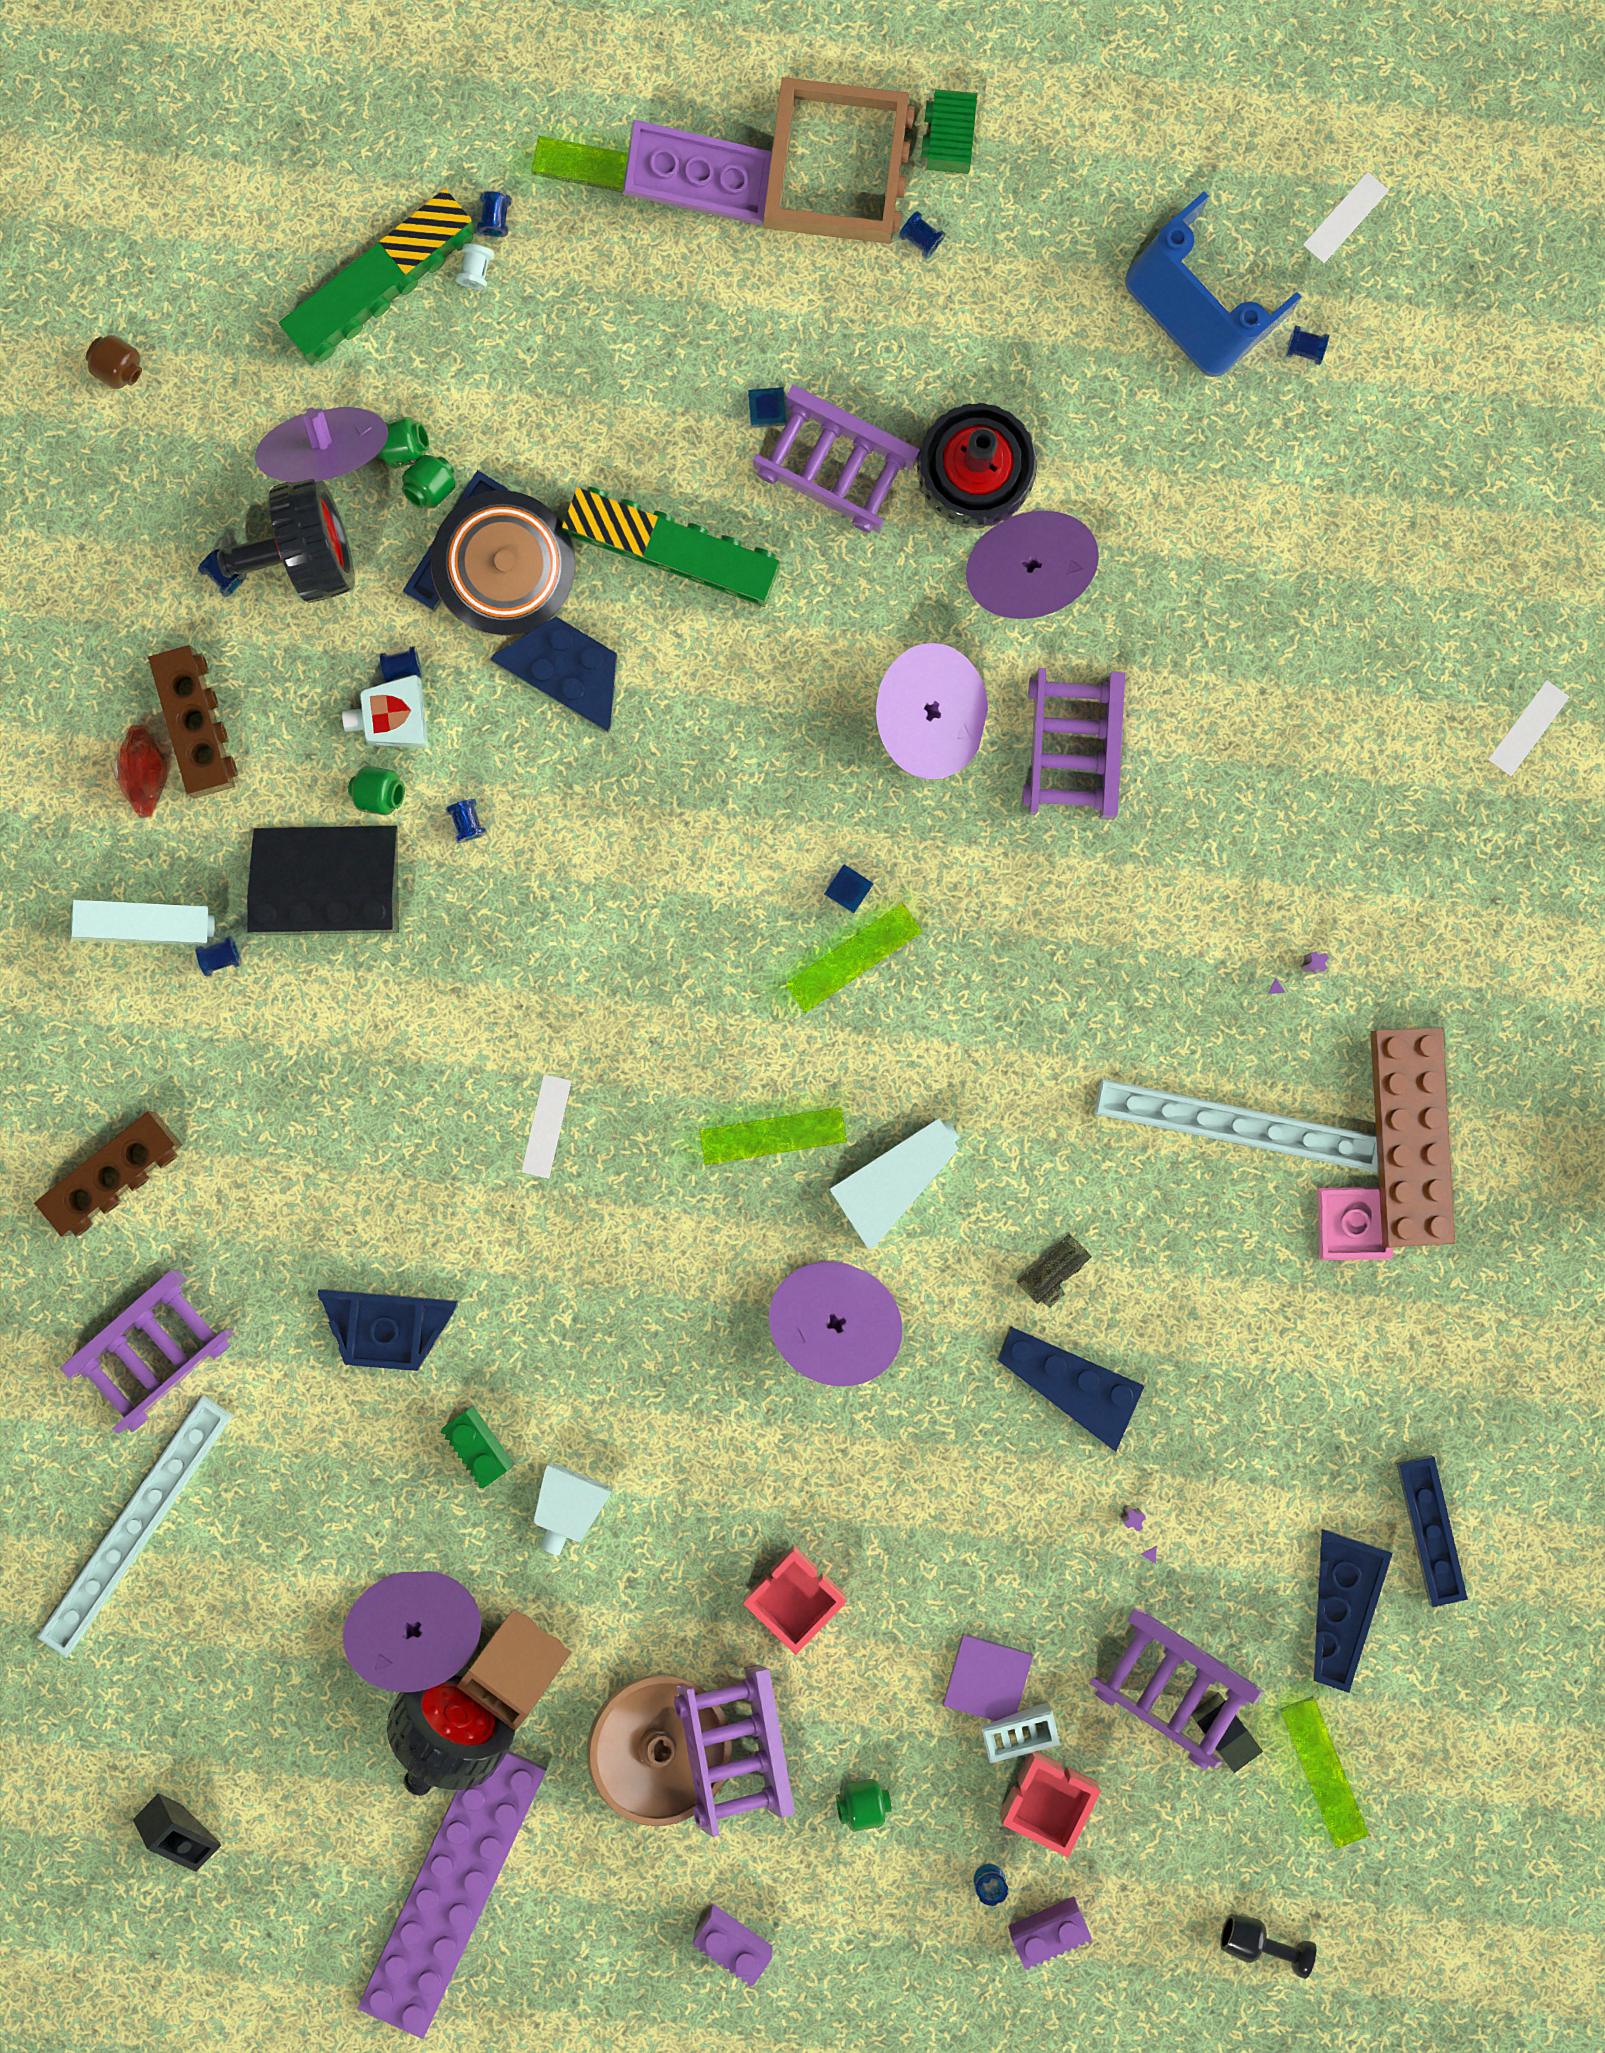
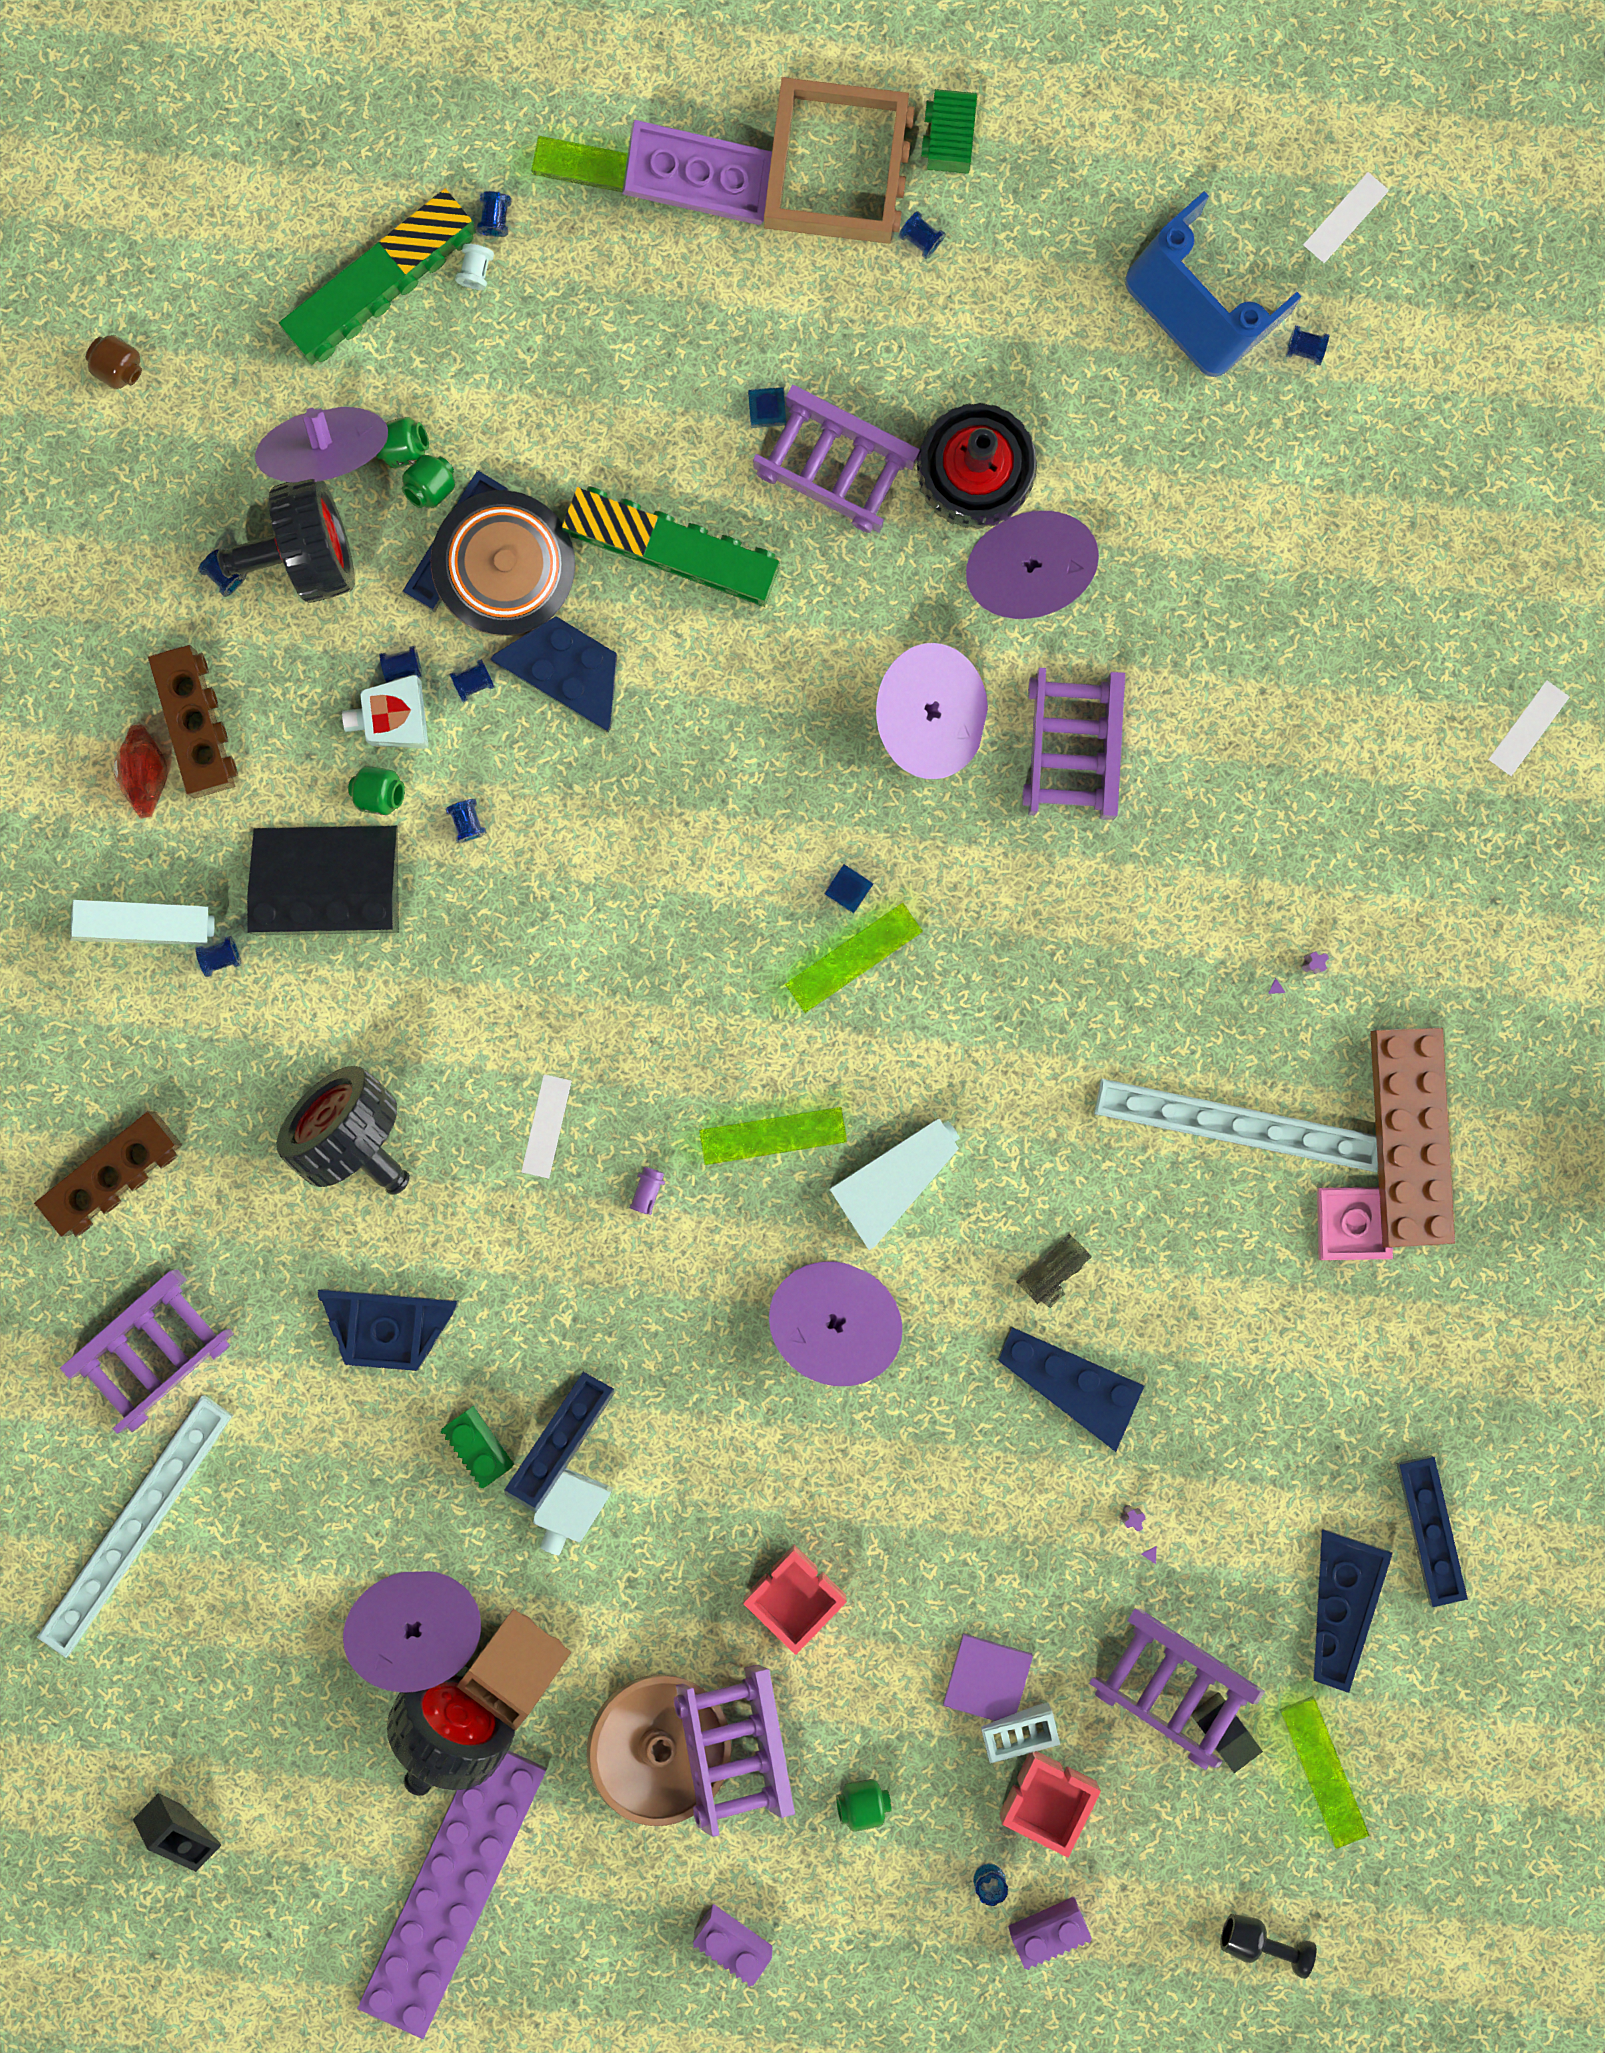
(342, 1129): none -> black wheel
(472, 680): none -> clear blue bush
(559, 1442): none -> dark blue plate
(647, 1190): none -> medium lavender pin

